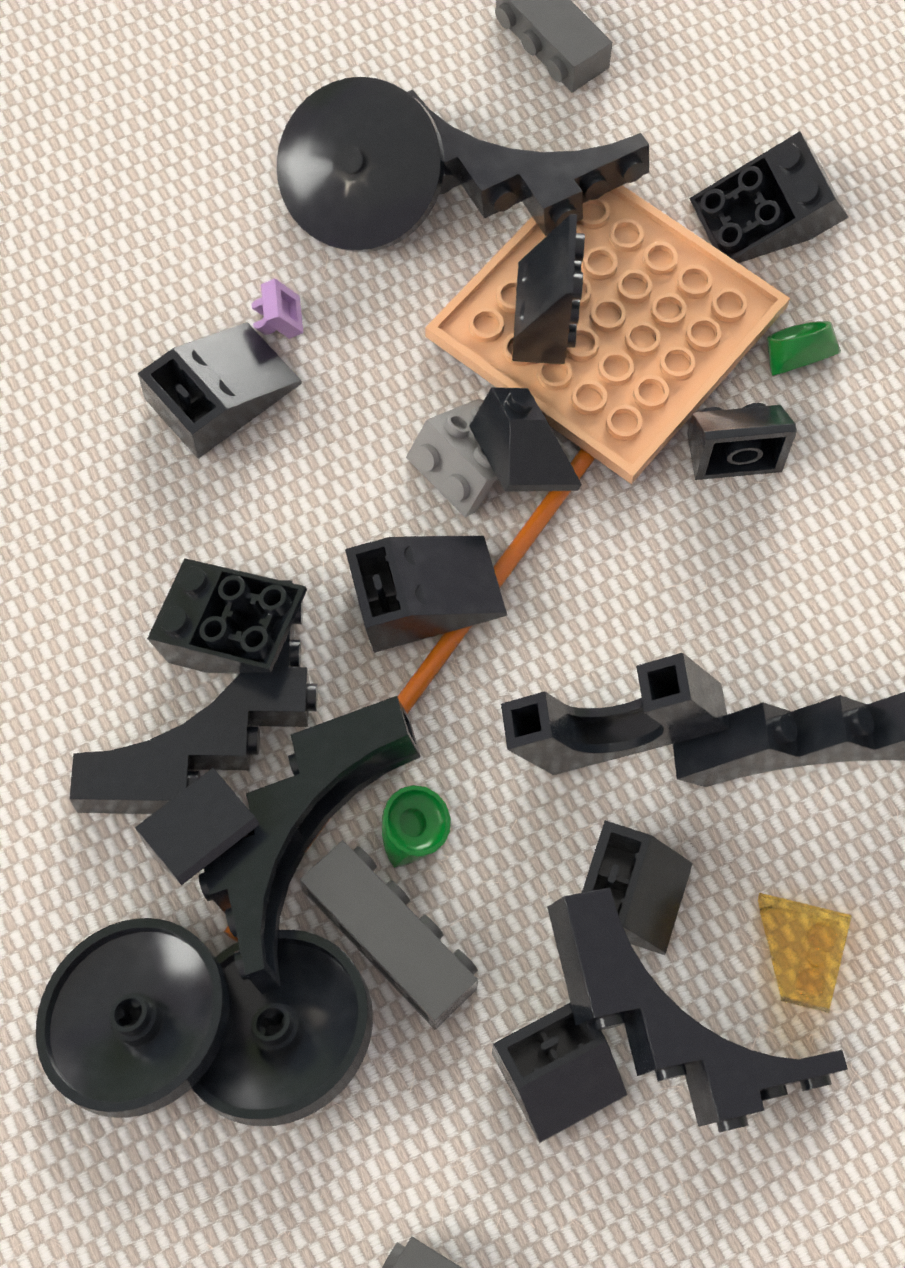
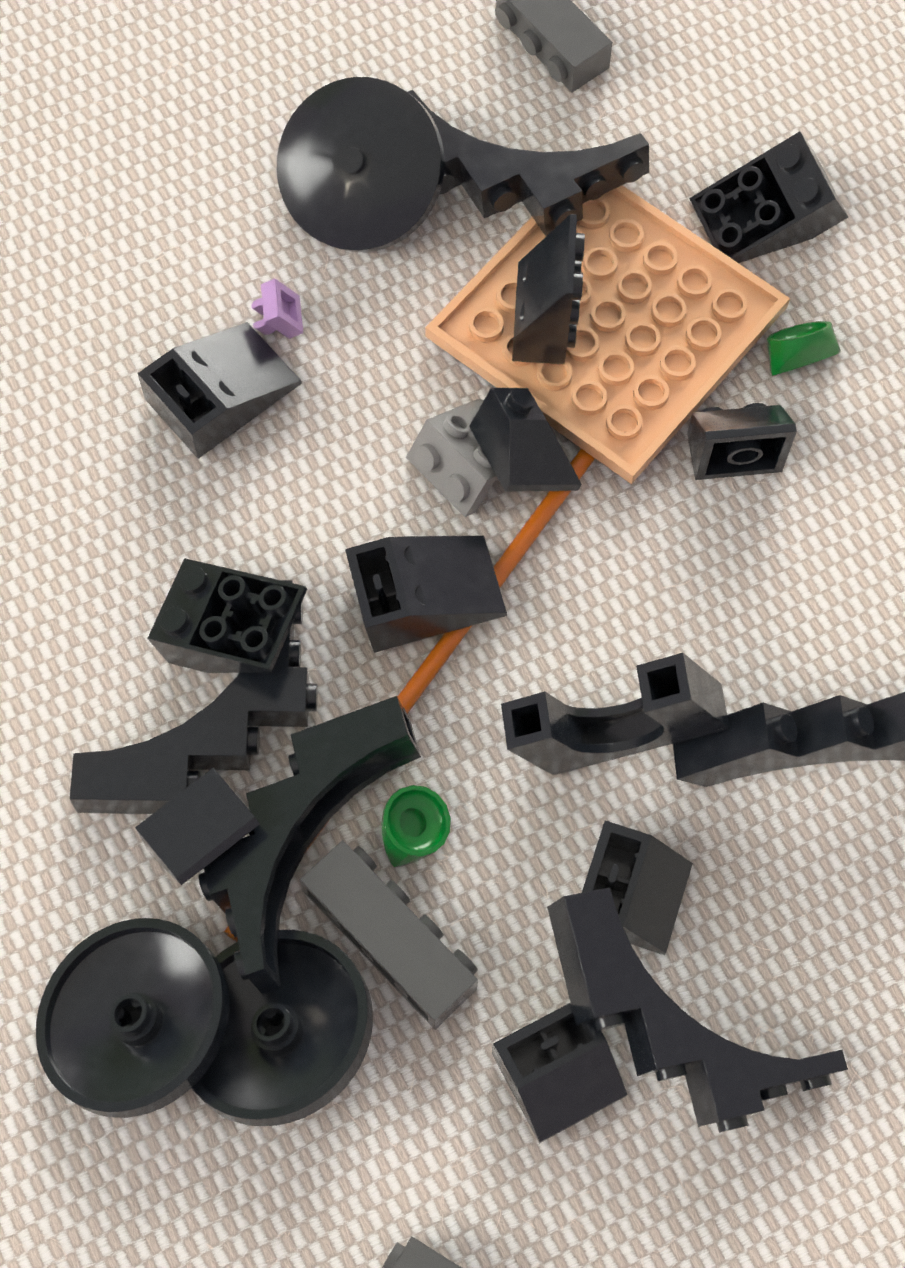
(804, 949): clear yellow wing -> none

